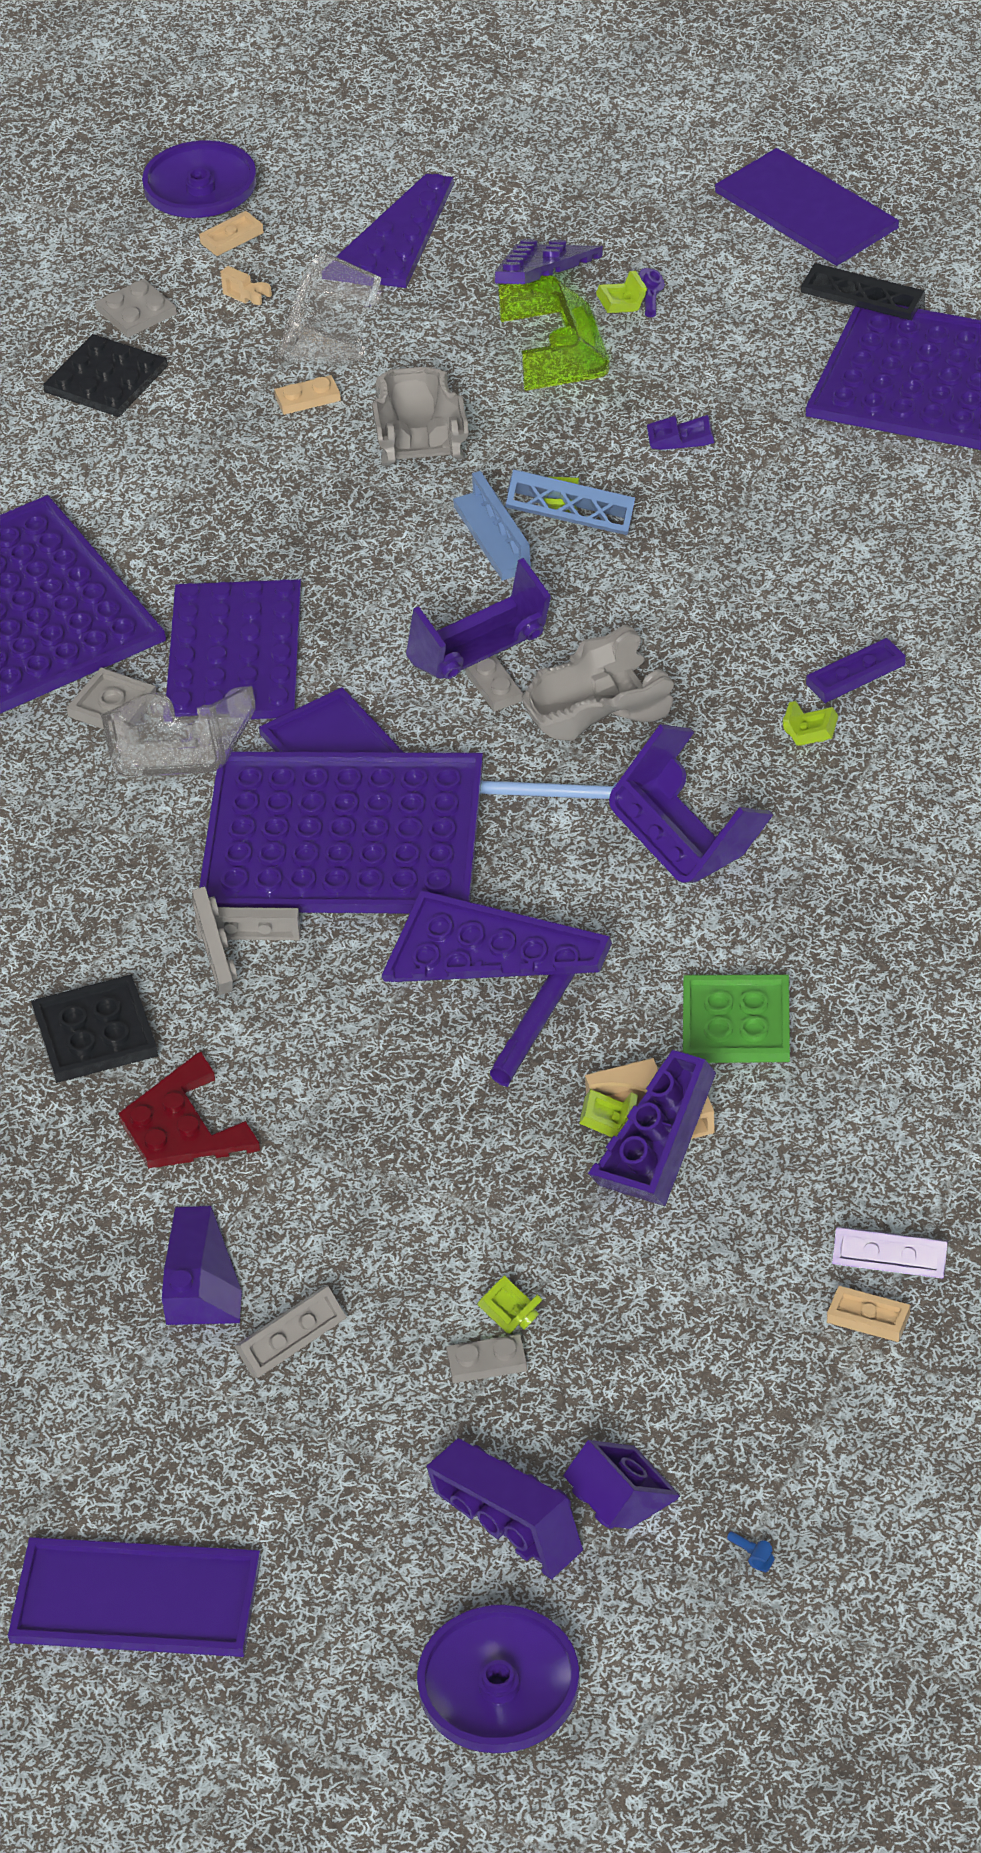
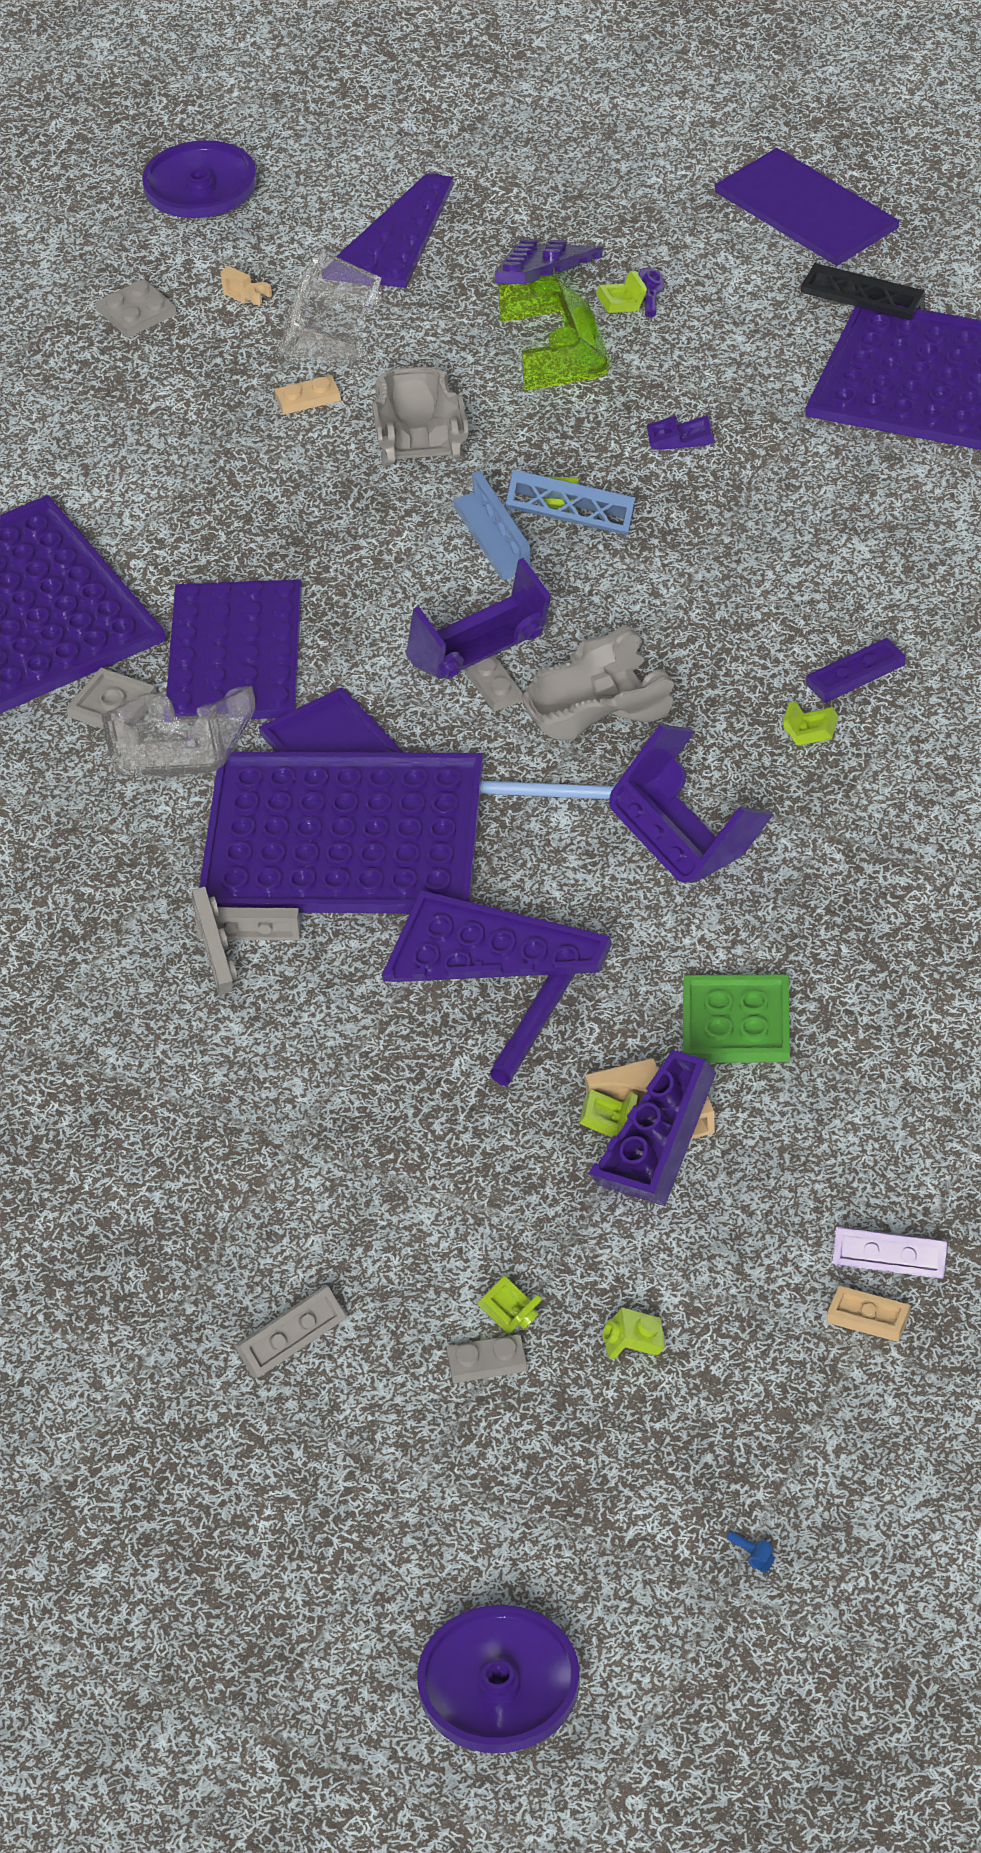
(94, 1028): black plate -> none
(105, 375): black plate -> none
(135, 1597): dark purple tile -> none
(168, 1126): dark red wing -> none
(199, 1272): dark purple wedge -> none
(231, 233): tan plate -> none
(508, 1504): dark purple wedge -> none
(618, 1484): dark purple slope -> none
(633, 1331): none -> lime bracket

